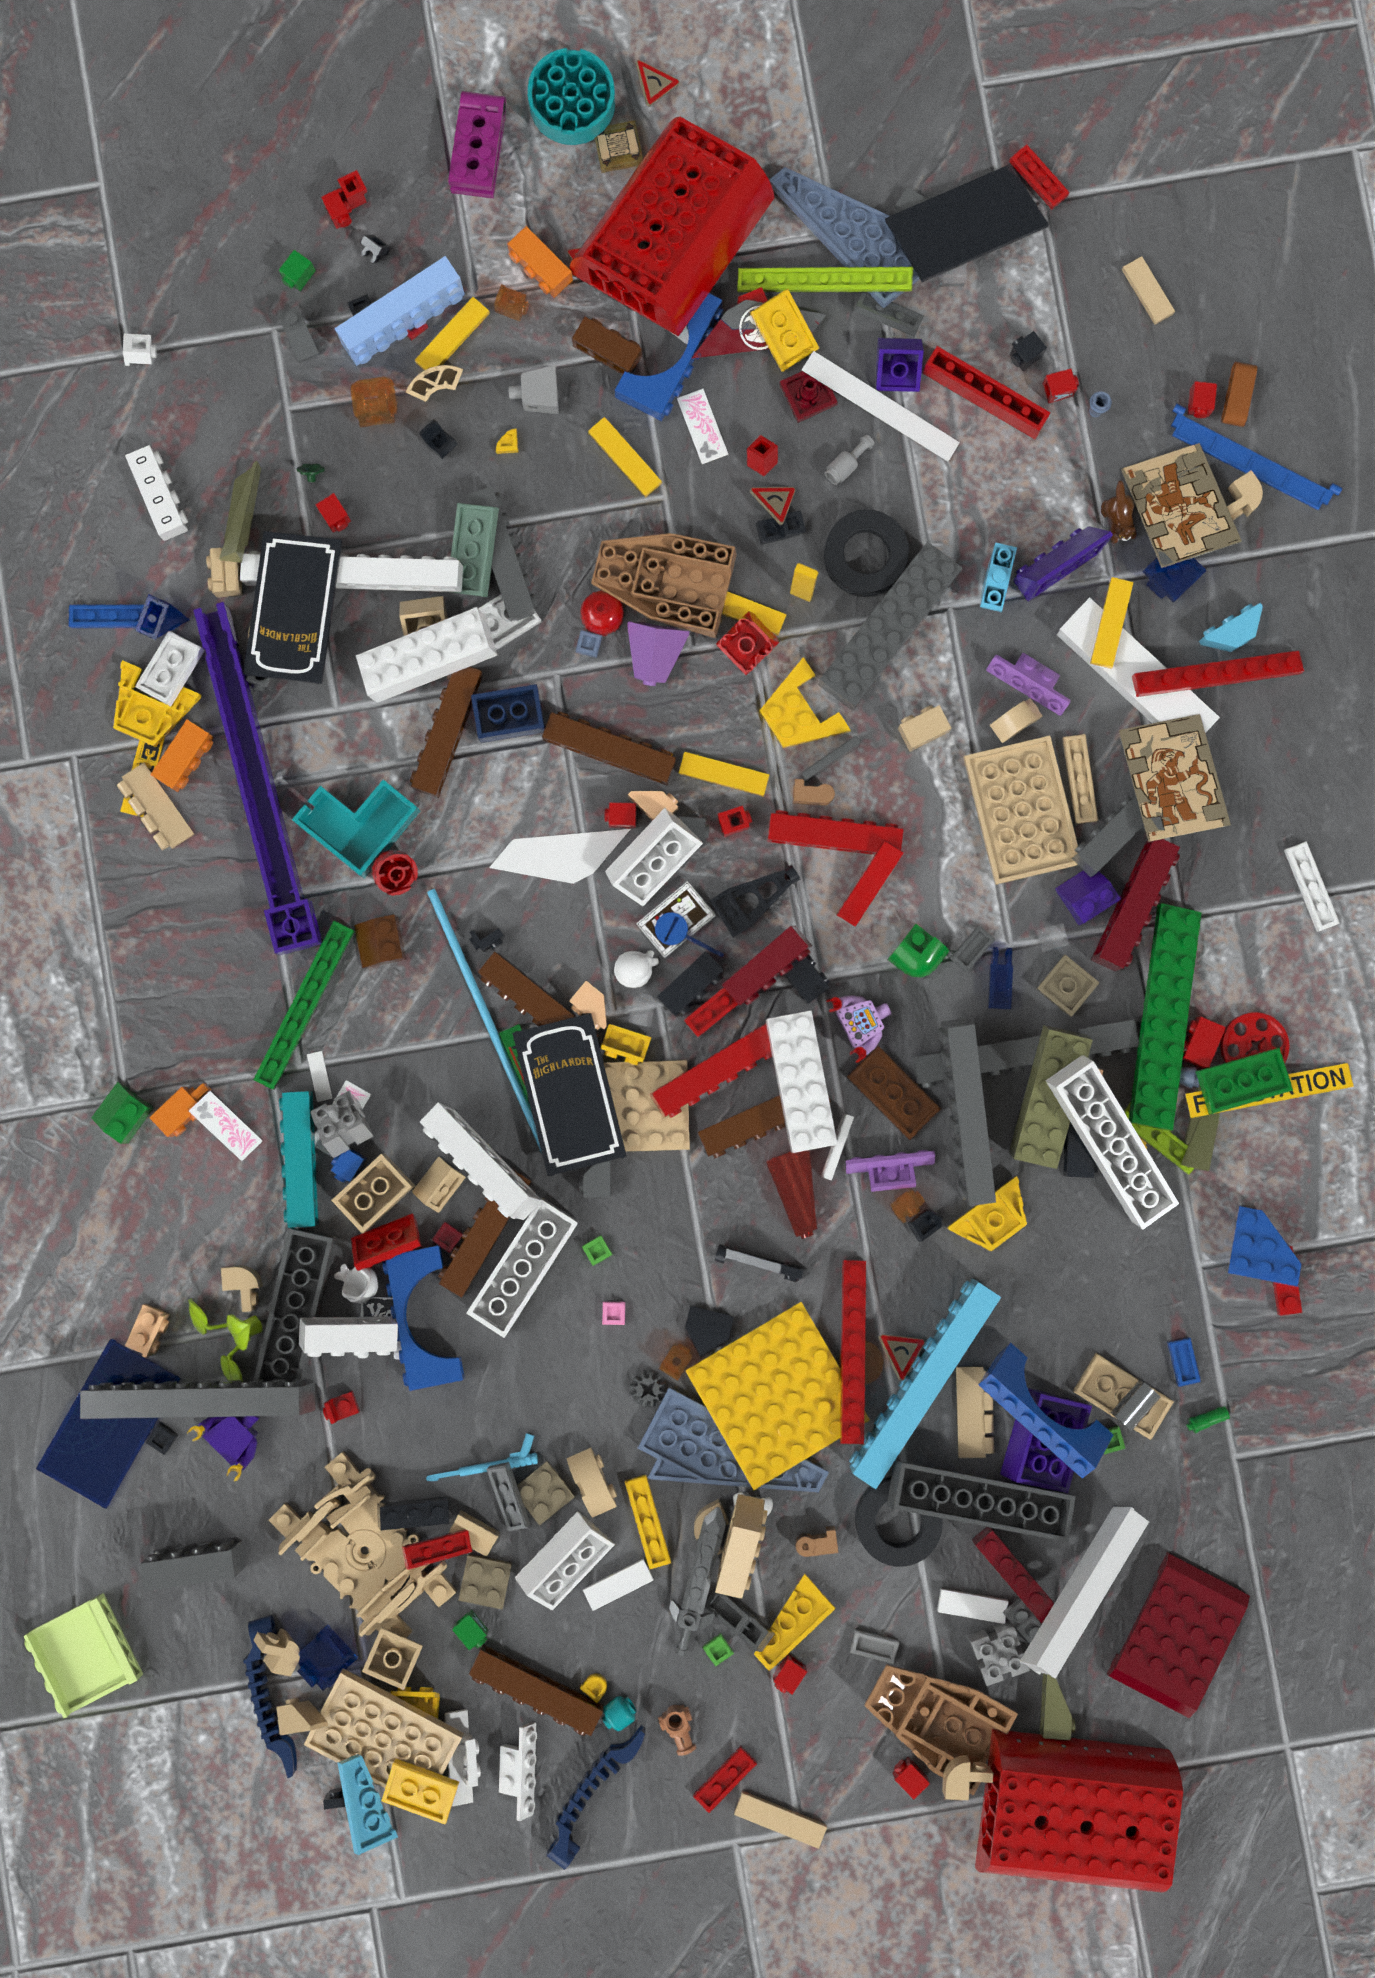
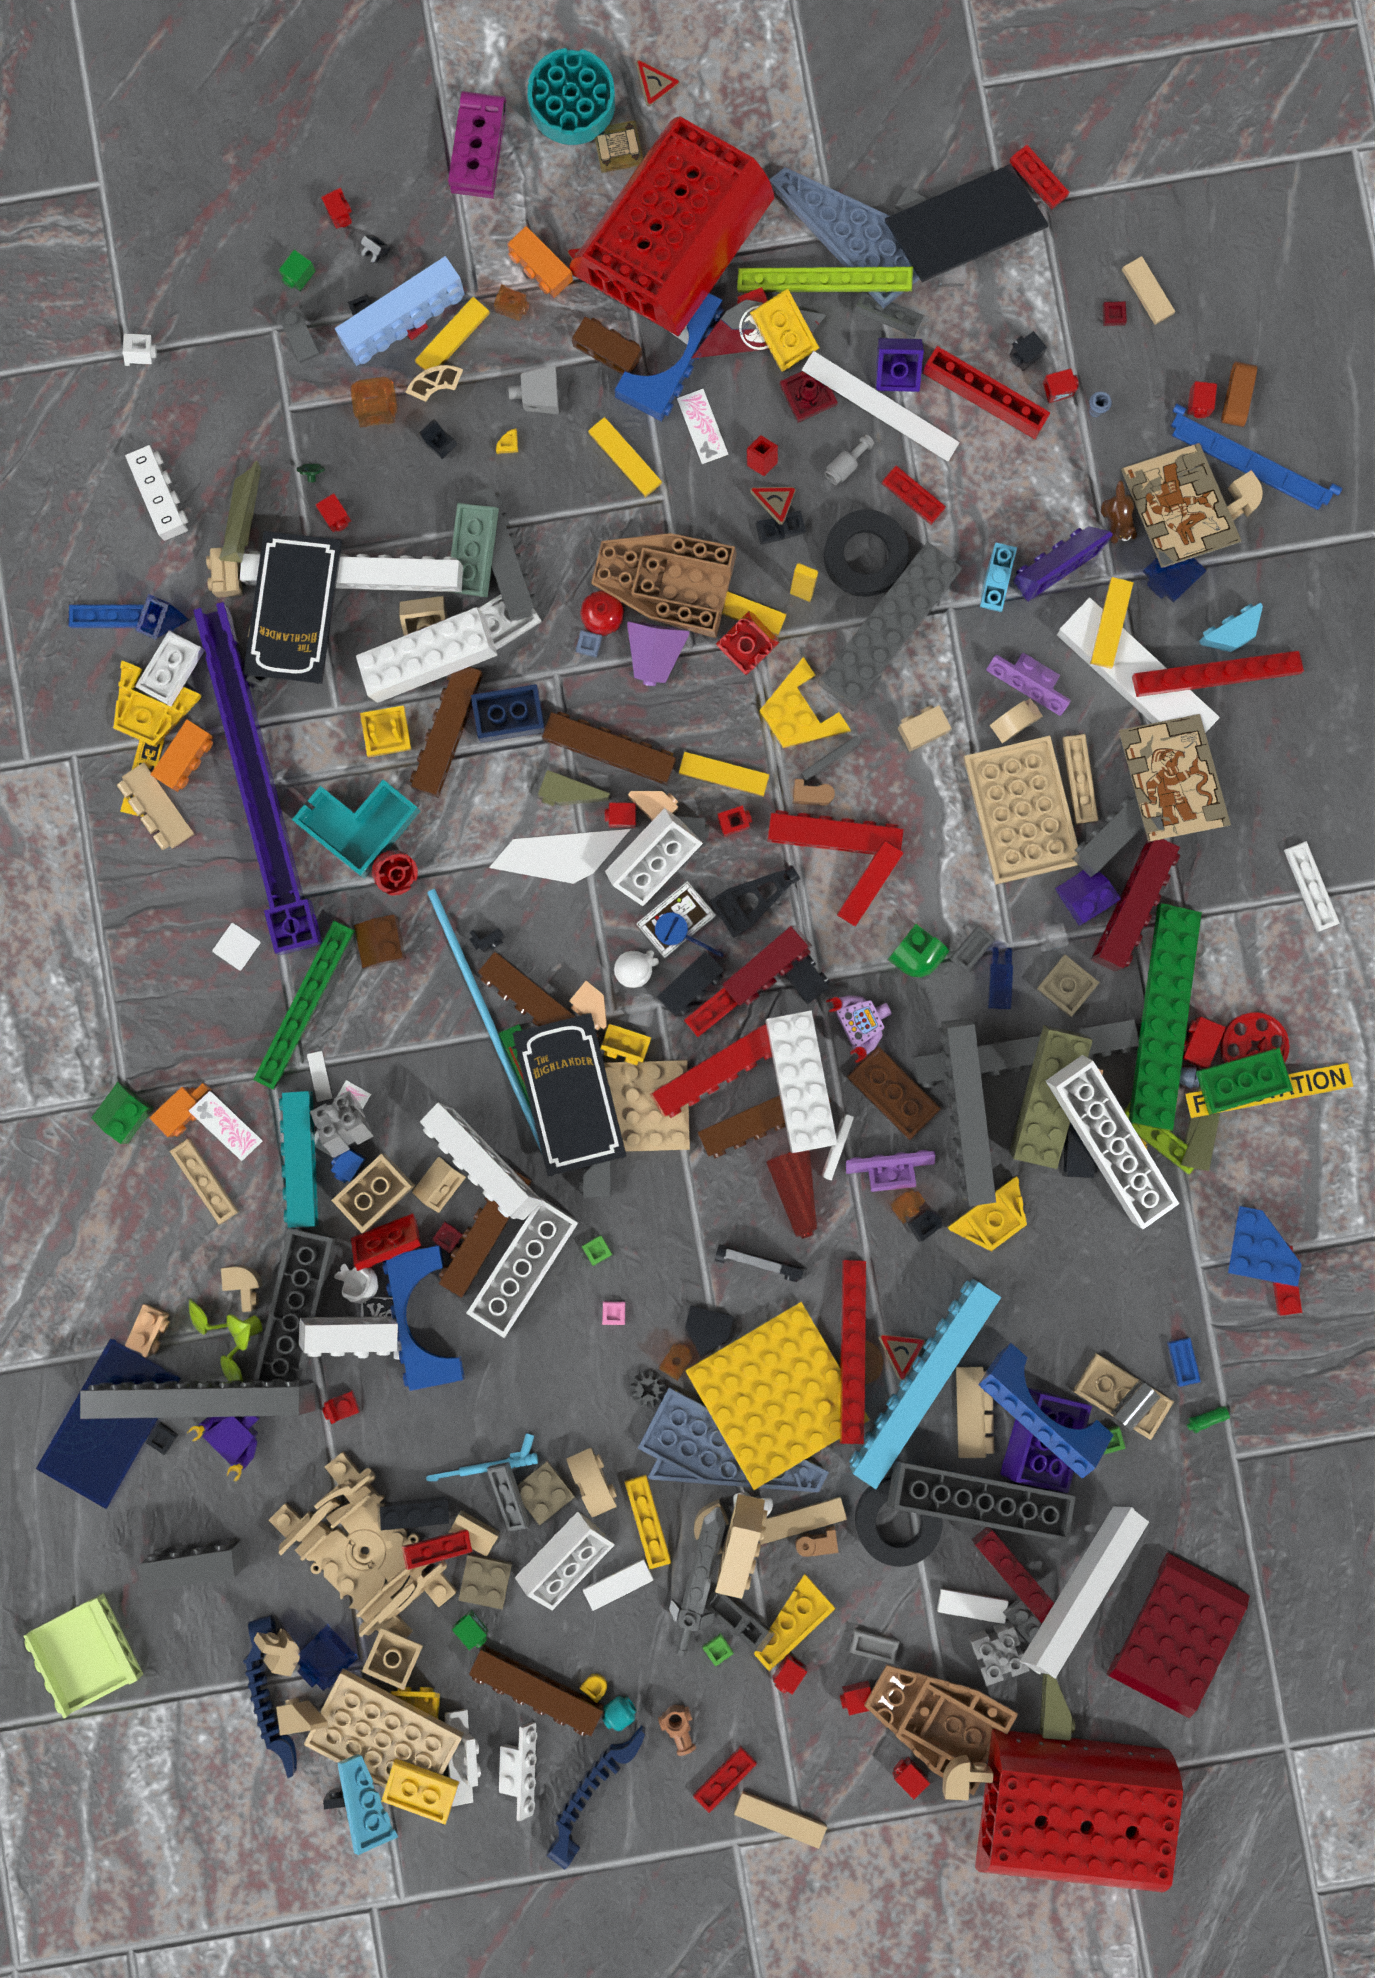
(204, 1181): none -> tan tile
(236, 946): none -> white sticker
(353, 189): red brick -> none
(385, 731): none -> yellow plate
(566, 791): none -> olive slope
(803, 1519): none -> tan tile
(855, 1697): none -> red brick
(913, 495): none -> red tile
(1114, 313): none -> dark red tile

